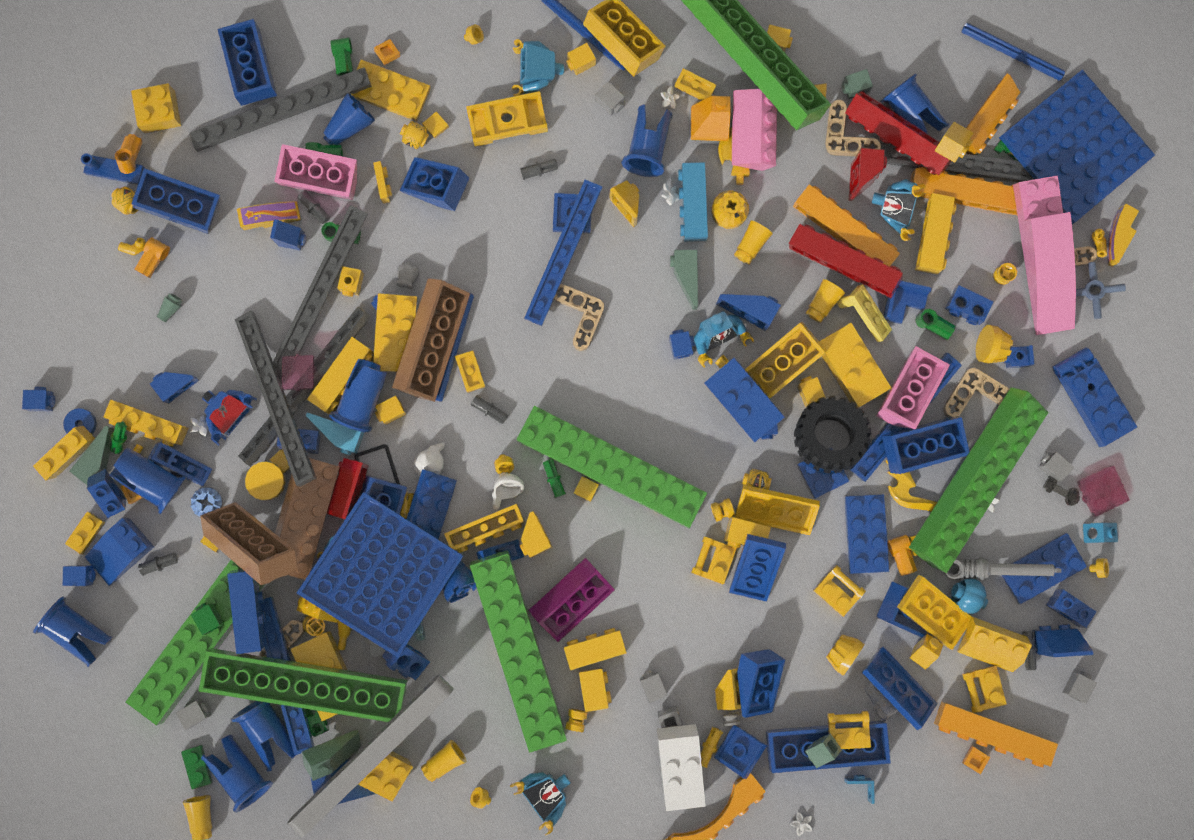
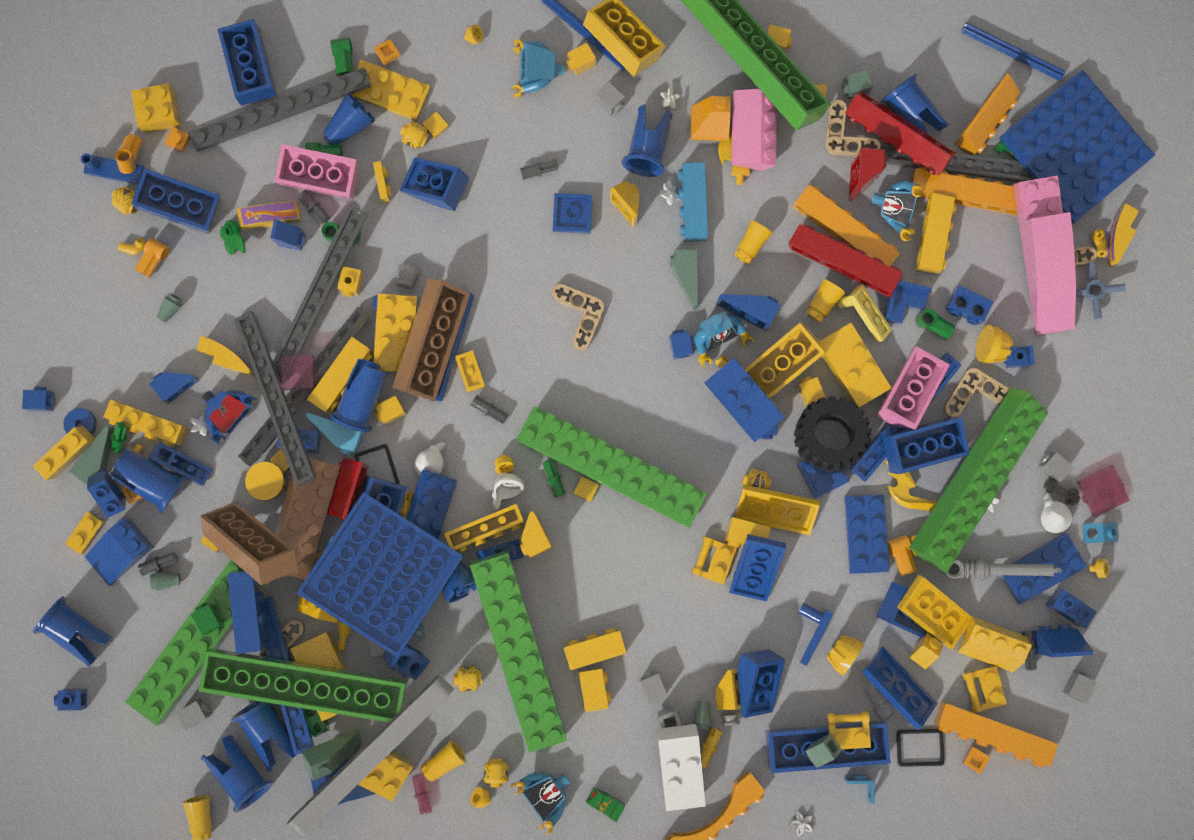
(77, 698): none -> blue brick
(78, 575): blue brick -> none
(164, 580): none -> sand green cone
(177, 139): none -> light orange plate
(196, 769): green plate -> none
(213, 497): light blue gear -> none
(223, 356): none -> yellow slope
(231, 235): none -> green plate
(309, 624): yellow wheel -> none
(421, 794): none -> clear pink axle
(467, 678): none -> yellow head
(487, 120): yellow piece -> none
(496, 772): none -> yellow head
(563, 252): blue plate -> none
(571, 600): magenta slope -> none
(574, 724): yellow wheel -> none
(605, 803): none -> green leg
(694, 85): yellow plate -> none
(702, 716): none -> sand green cone
(726, 507): yellow wheel -> none
(730, 209): yellow piece -> none
(740, 751): blue plate -> none
(820, 618): none -> blue piece
(835, 595): yellow plate -> none
(920, 763): none -> black piece
(955, 142): yellow brick -> none
(969, 595): dark azure plant -> none
(1008, 270): yellow wheel -> none
(1055, 515): none -> white hat
(1098, 407): blue hinge -> none

